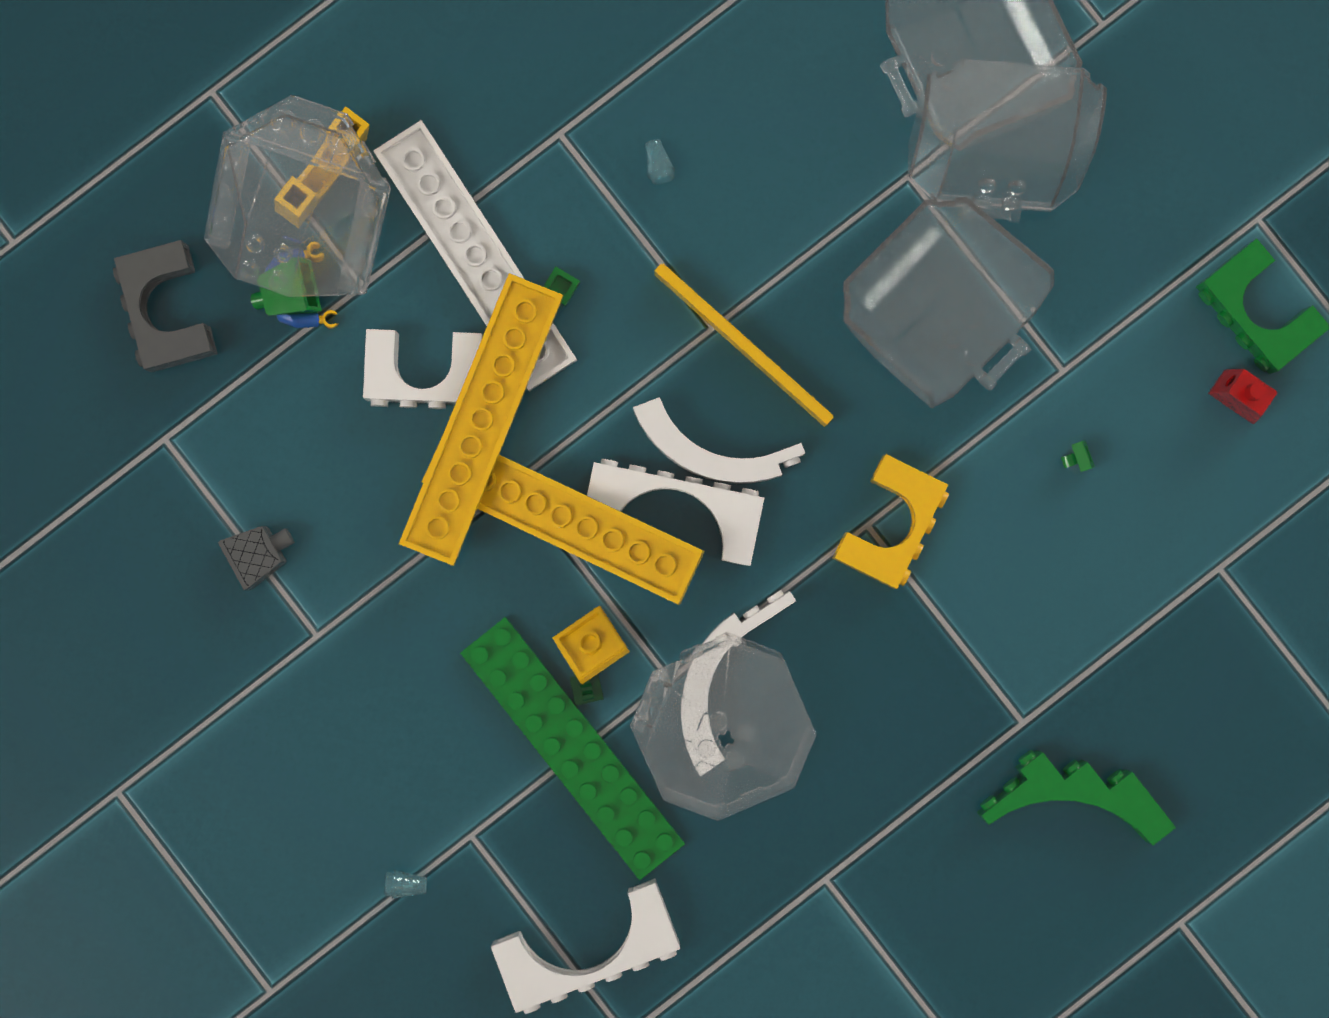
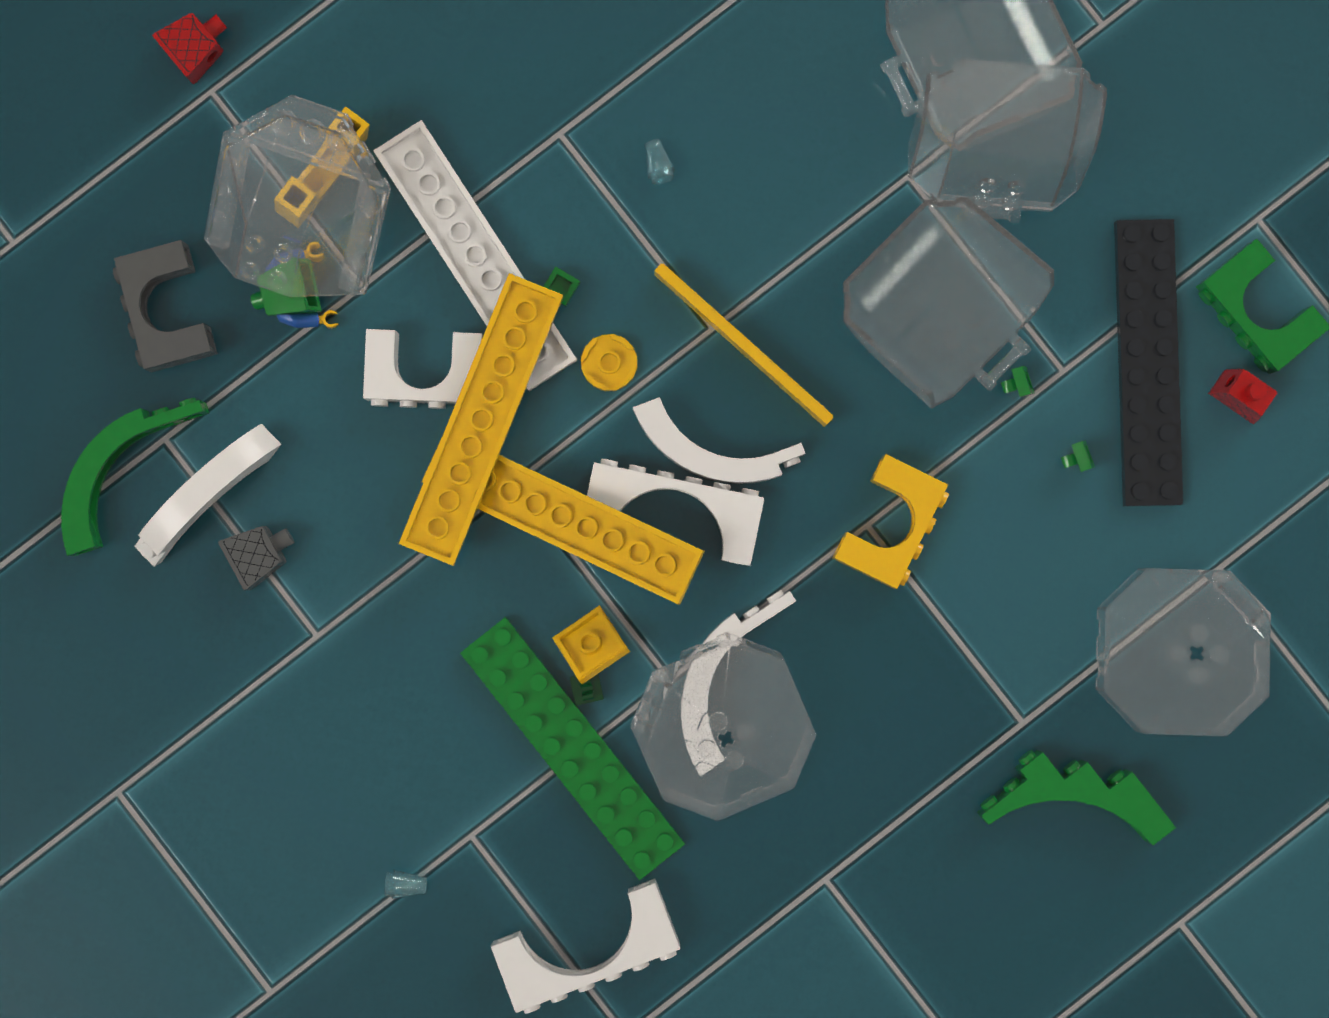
(86, 479): none -> green arch
(192, 44): none -> red torso
(203, 490): none -> white arch
(609, 362): none -> yellow tile
(1020, 382): none -> green tile
(1147, 651): none -> clear windscreen
(1148, 362): none -> black plate

